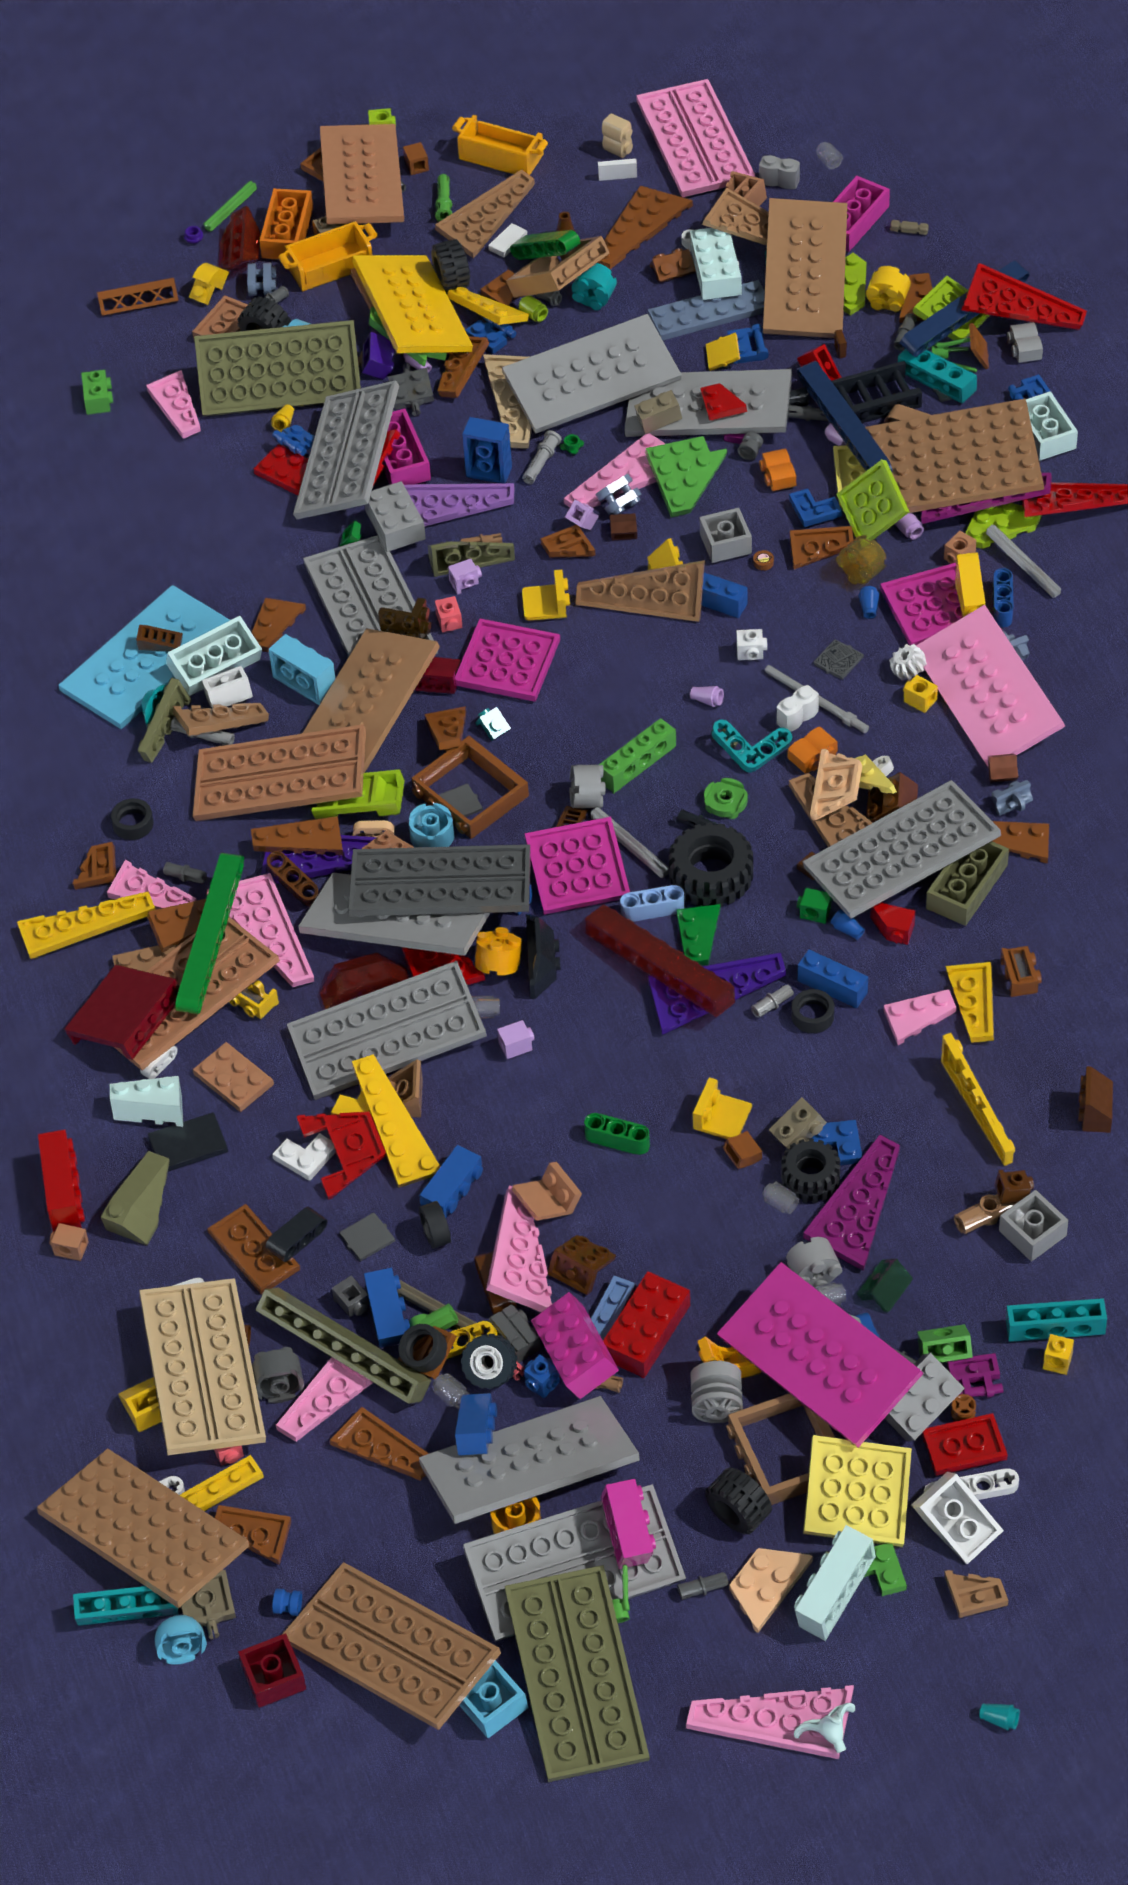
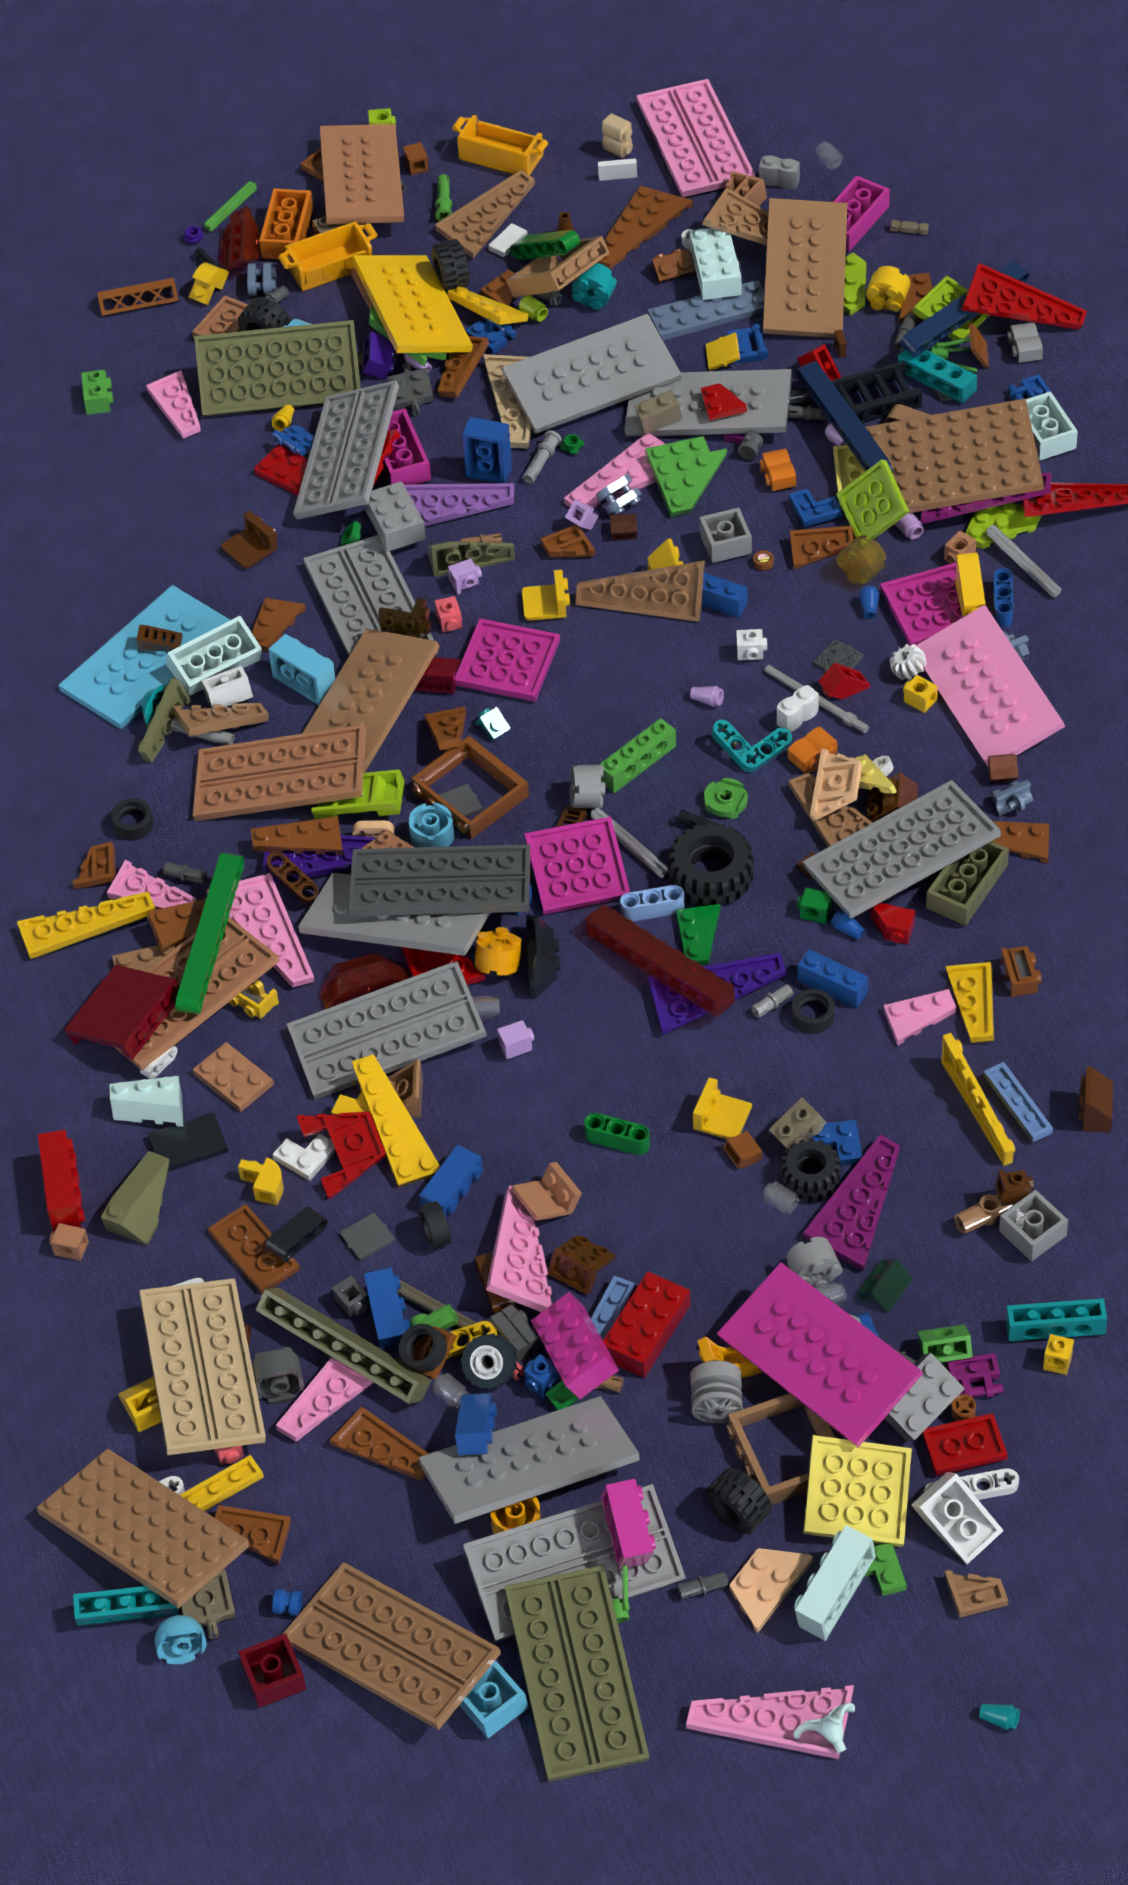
(203, 257): none -> black axle
(252, 543): none -> reddish brown bracket
(267, 1179): none -> yellow brick
(561, 1396): none -> green plate
(842, 681): none -> red slope
(1018, 1102): none -> medium blue plate

